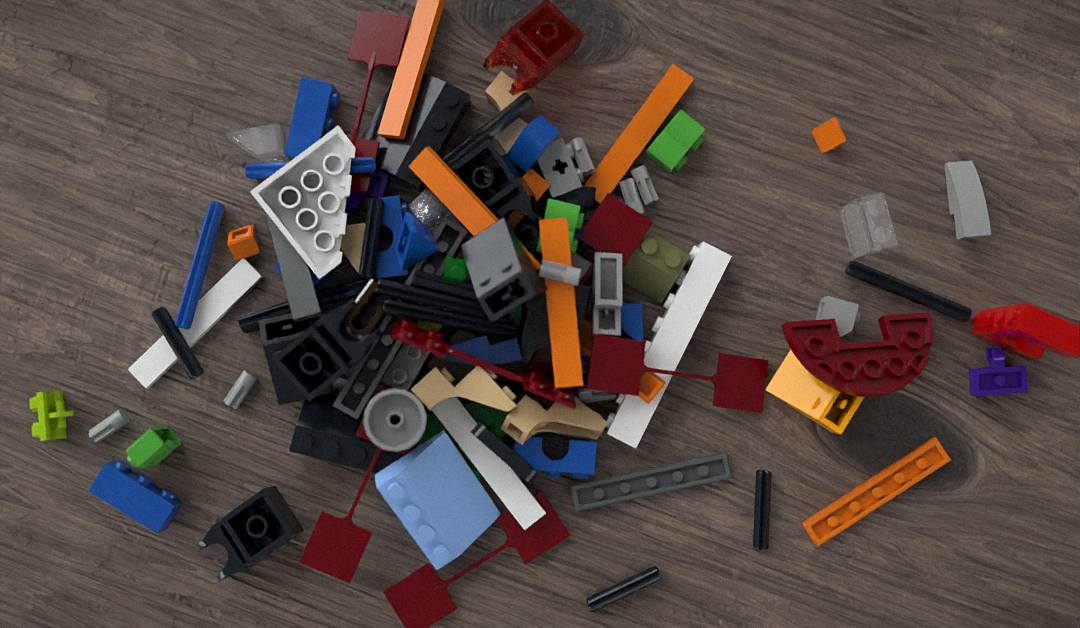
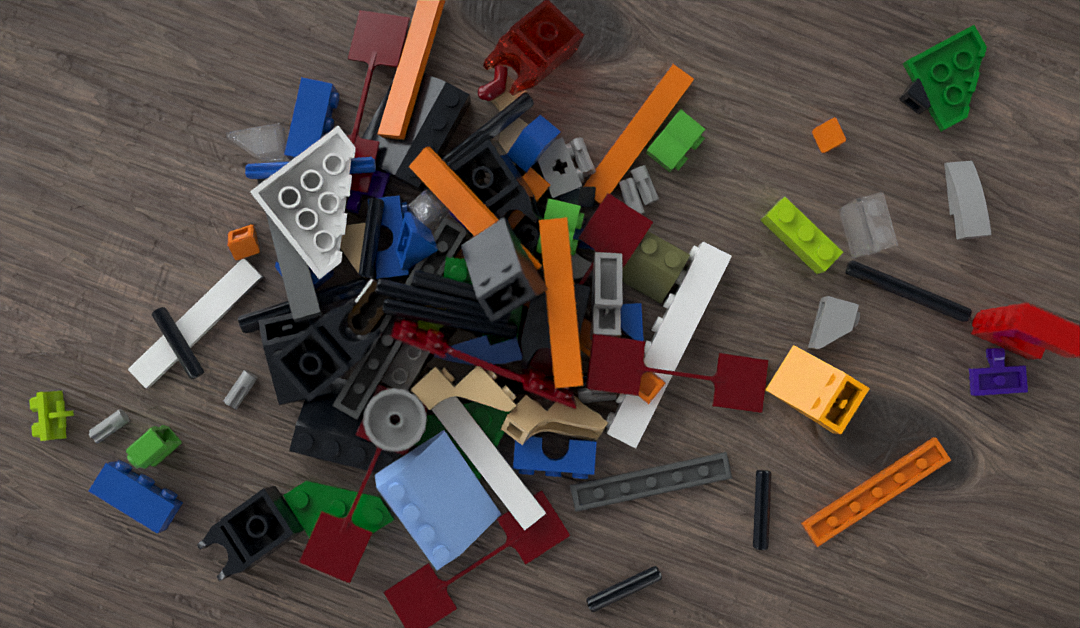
(199, 265): blue axle -> none
(313, 497): none -> green plate
(496, 87): none -> dark red arm
(504, 452): black beam -> none
(560, 272): light grey piece -> none
(801, 236): none -> lime brick
(863, 367): dark red plate -> none
(915, 97): none -> black slope
(949, 75): none -> green plate

